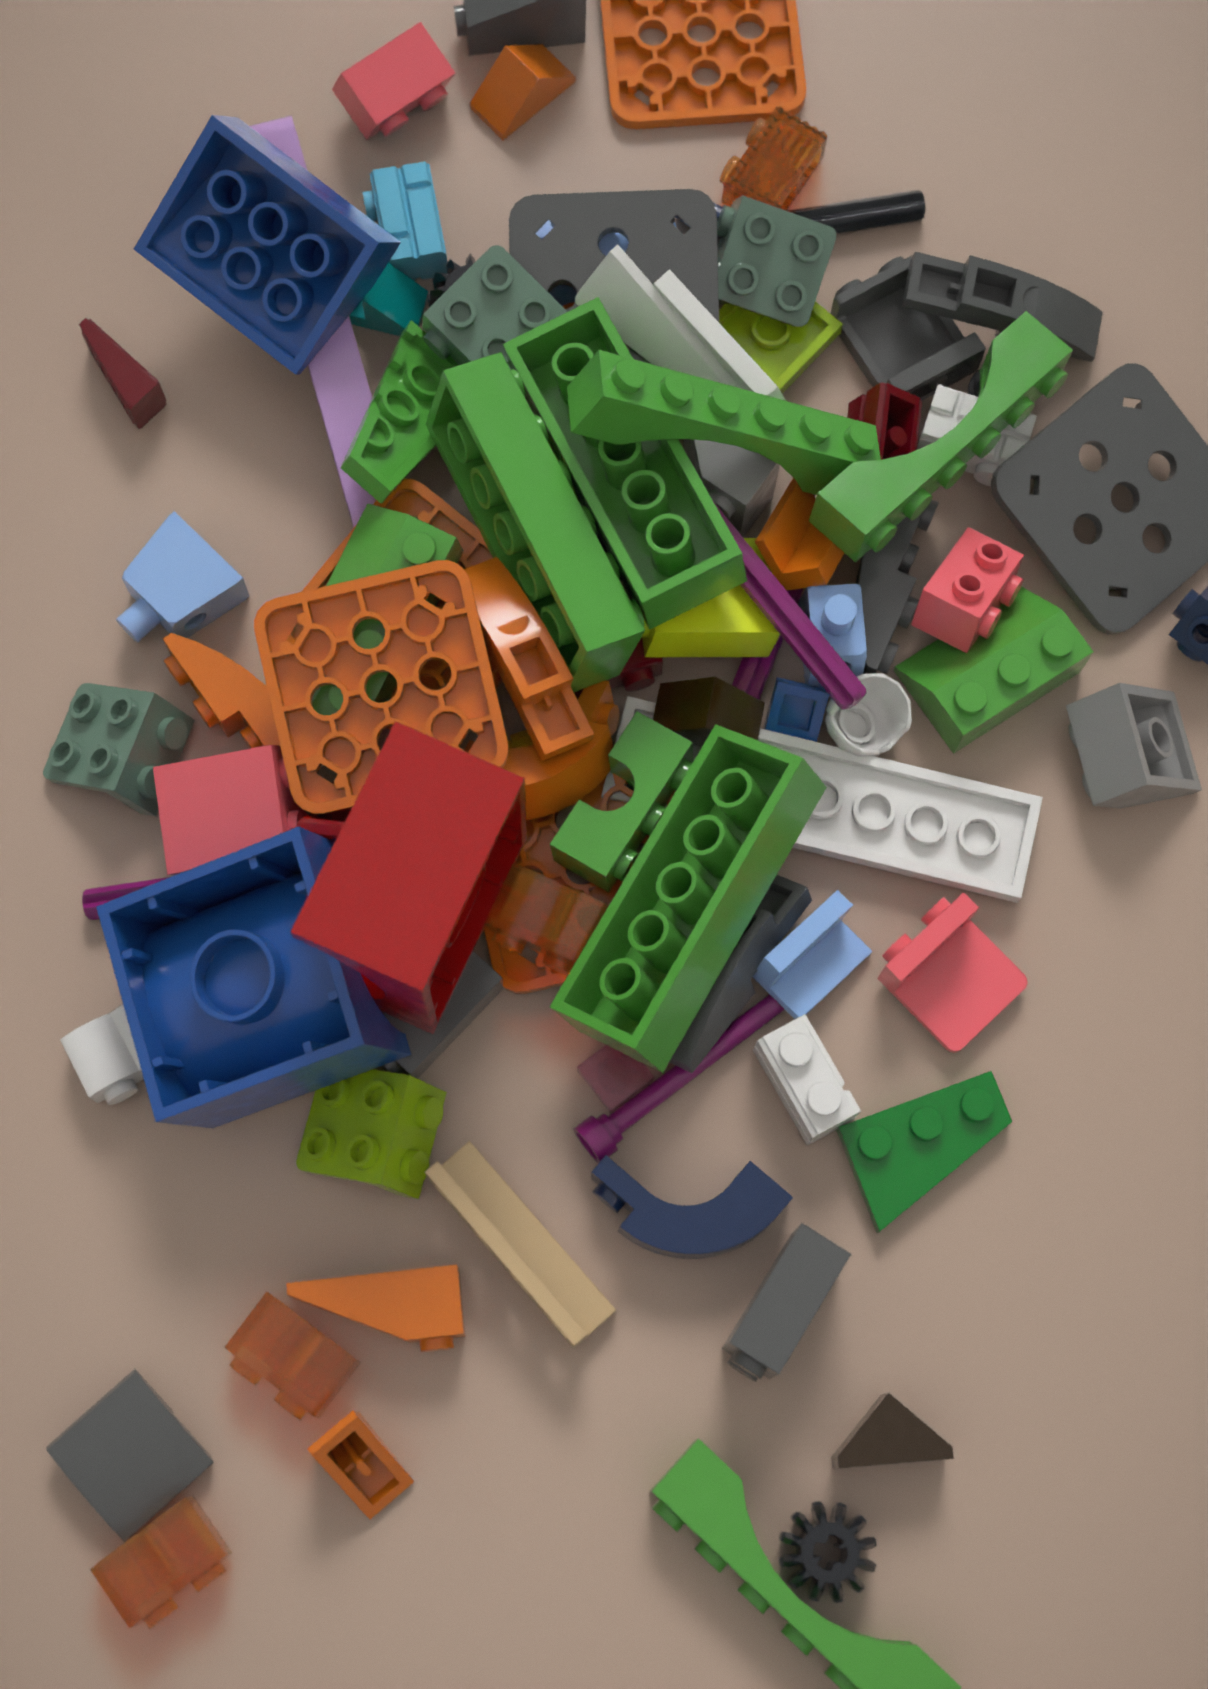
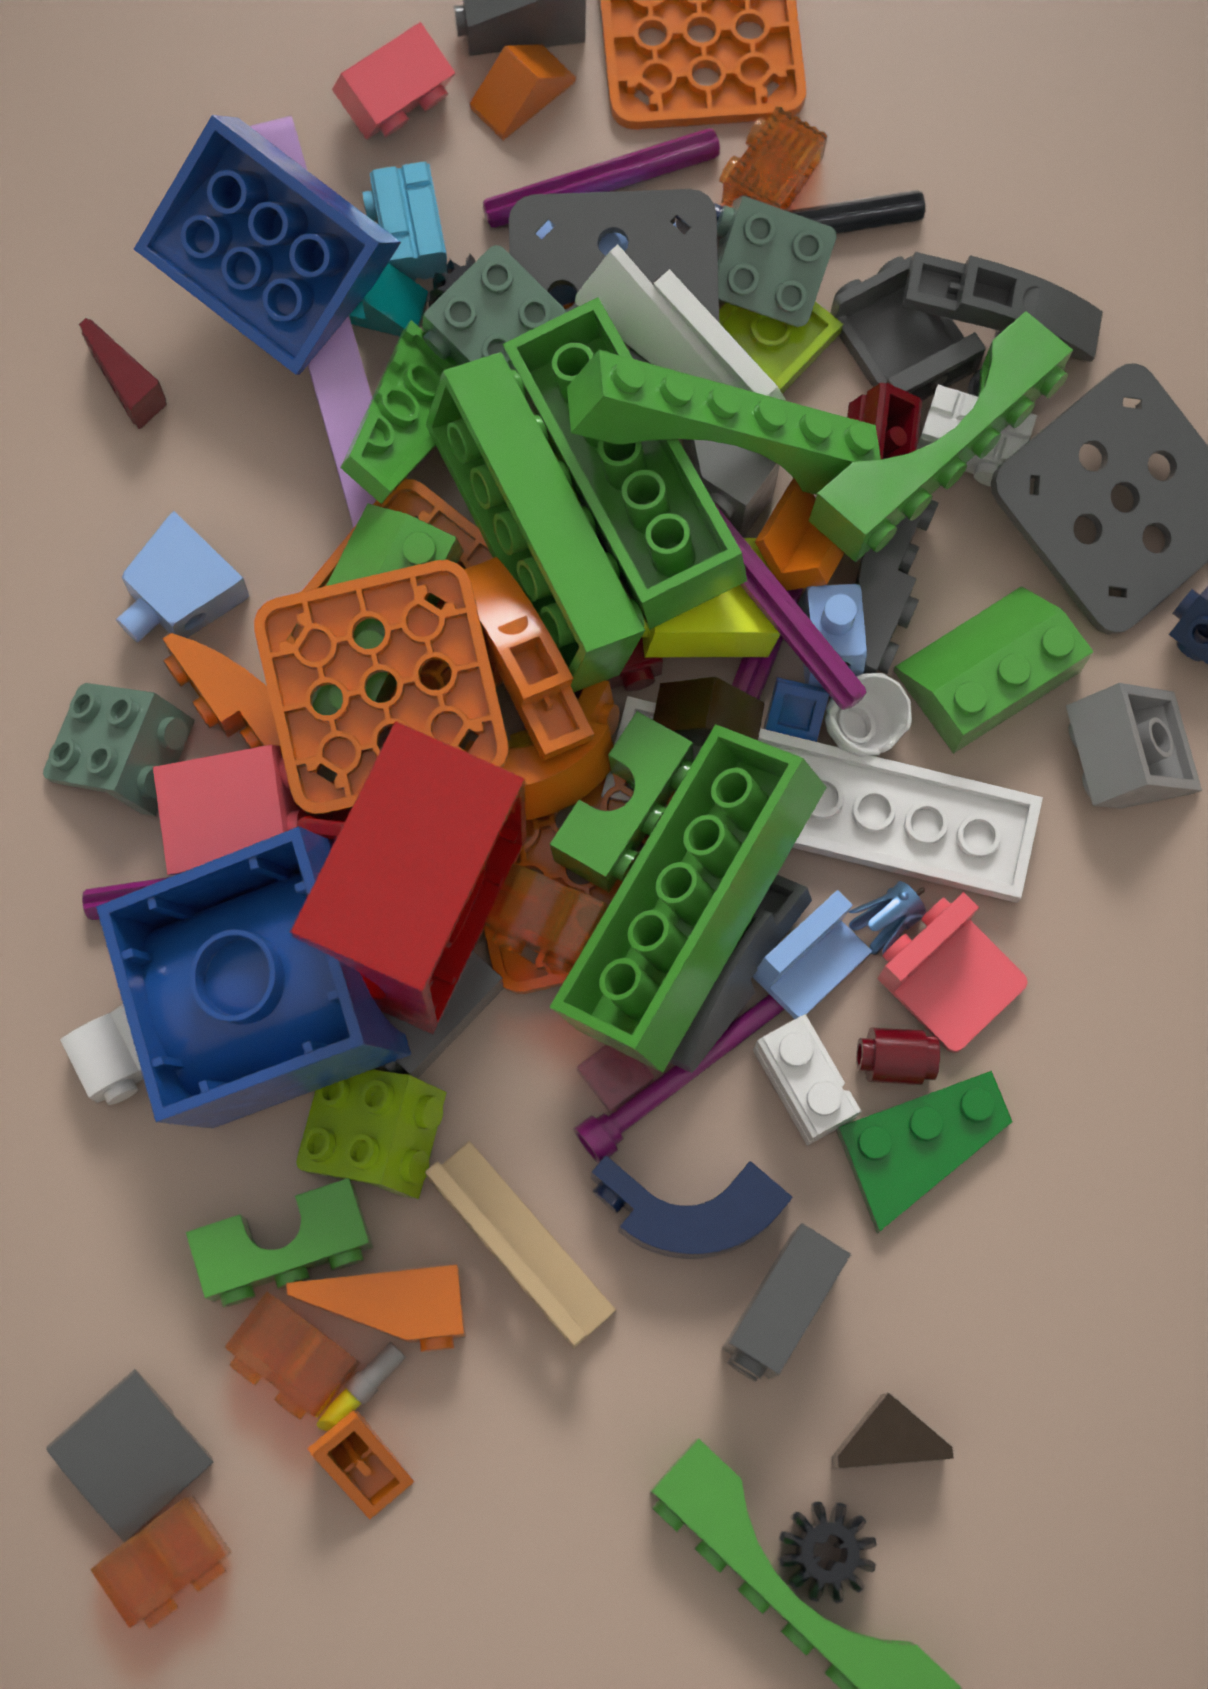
(329, 1232): none -> bright green arch
(361, 1386): none -> light grey piece
(612, 173): none -> magenta axle
(893, 912): none -> flat silver piece
(898, 1056): none -> dark red brick
(968, 590): coral brick -> none

